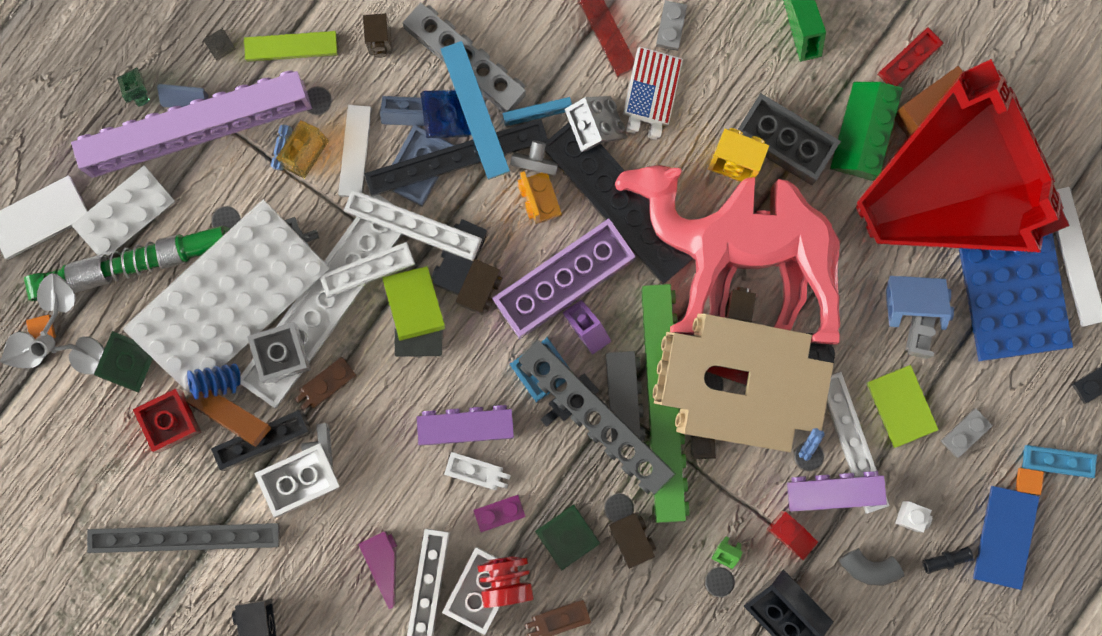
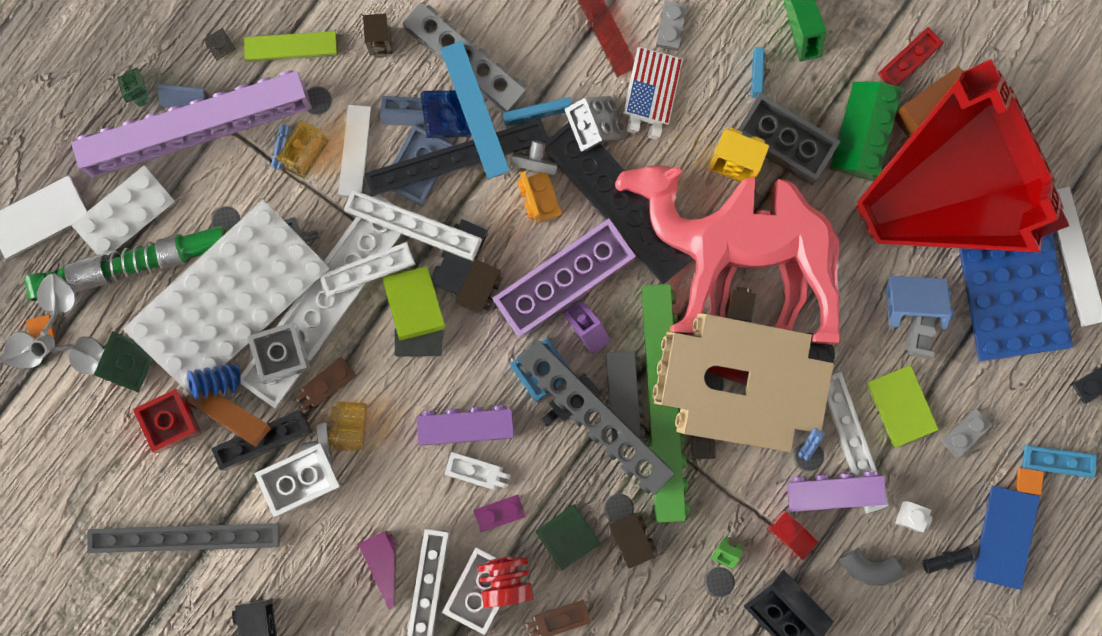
(349, 426): none -> clear yellow brick
(757, 72): none -> dark azure tile

